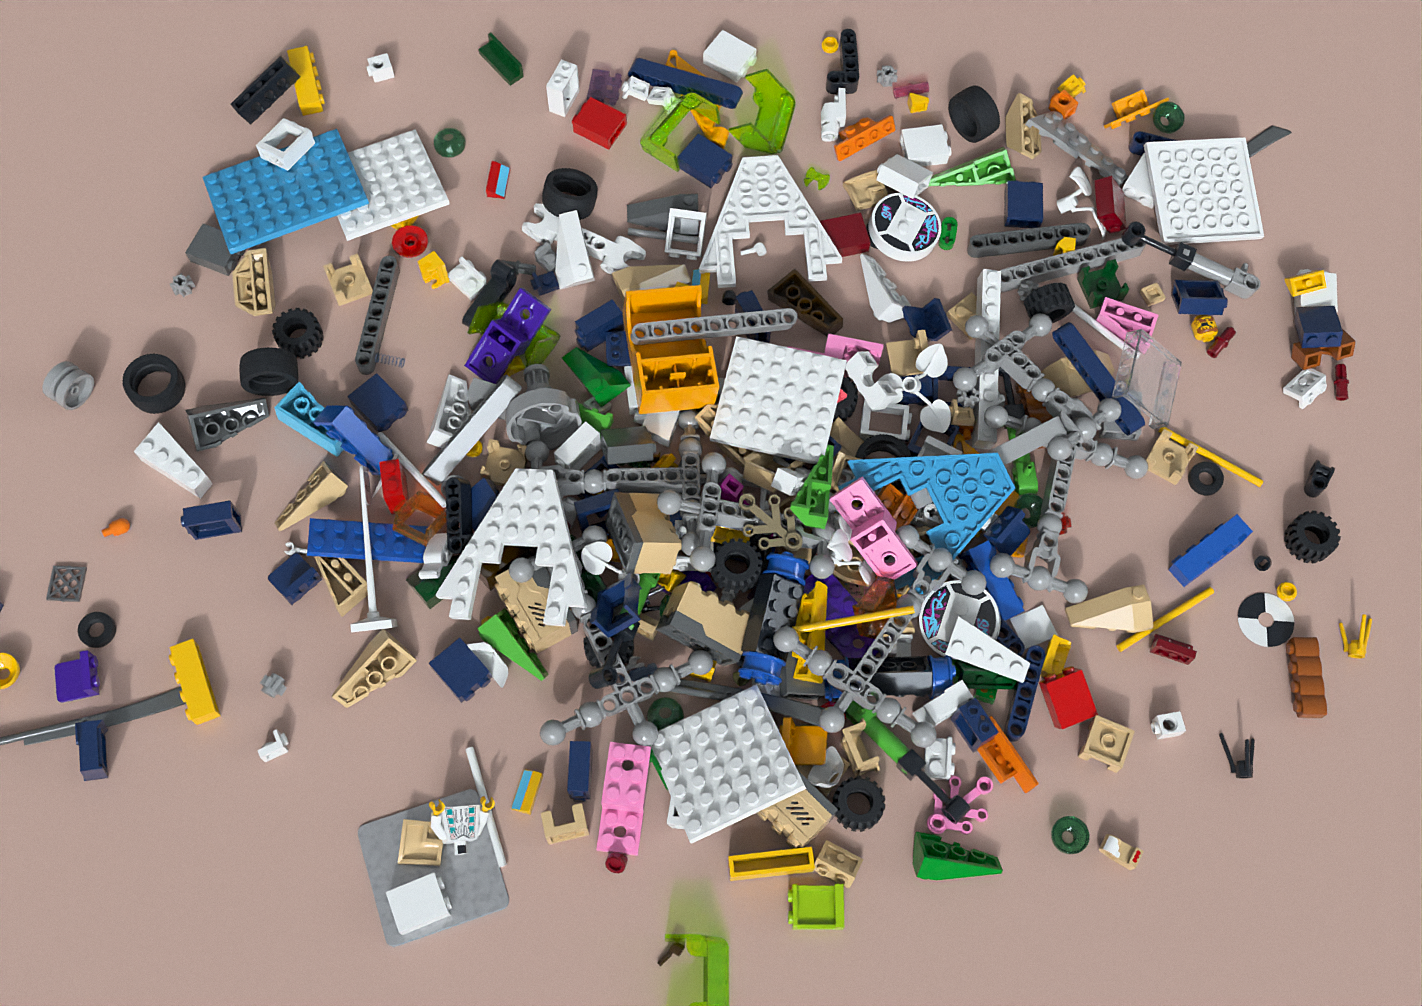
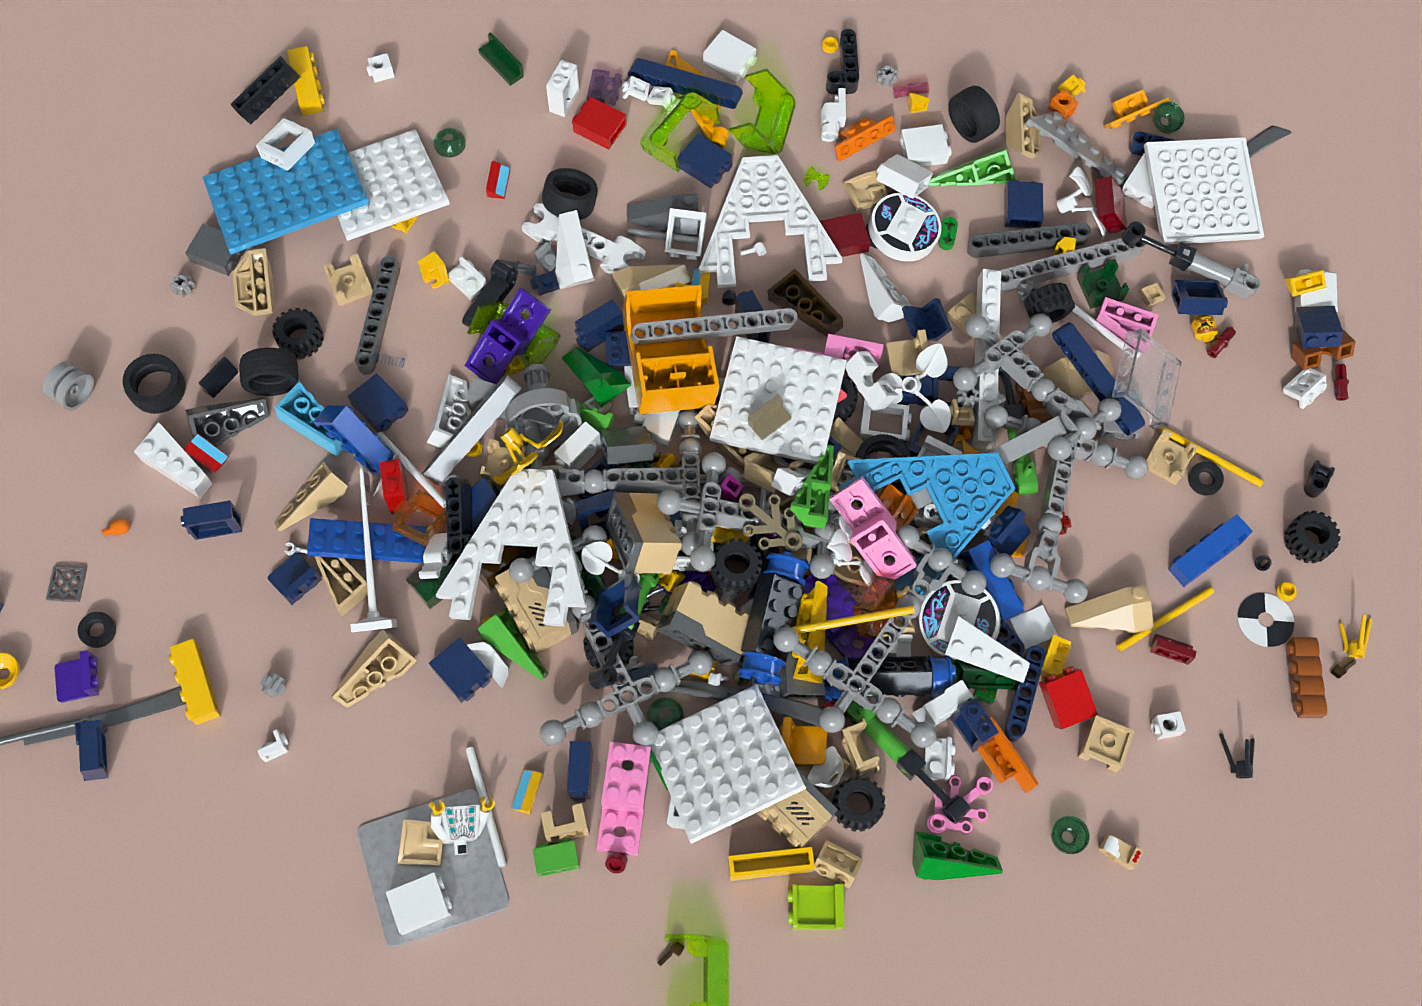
(206, 453): none -> slope
(218, 377): none -> black slope
(406, 236): red dish -> none
(514, 442): none -> yellow plant
(555, 858): none -> bright green brick
(714, 679): none -> white hand
(769, 418): none -> dark tan panel
(1033, 504): clear green piece -> none
(1339, 671): none -> dark brown hand

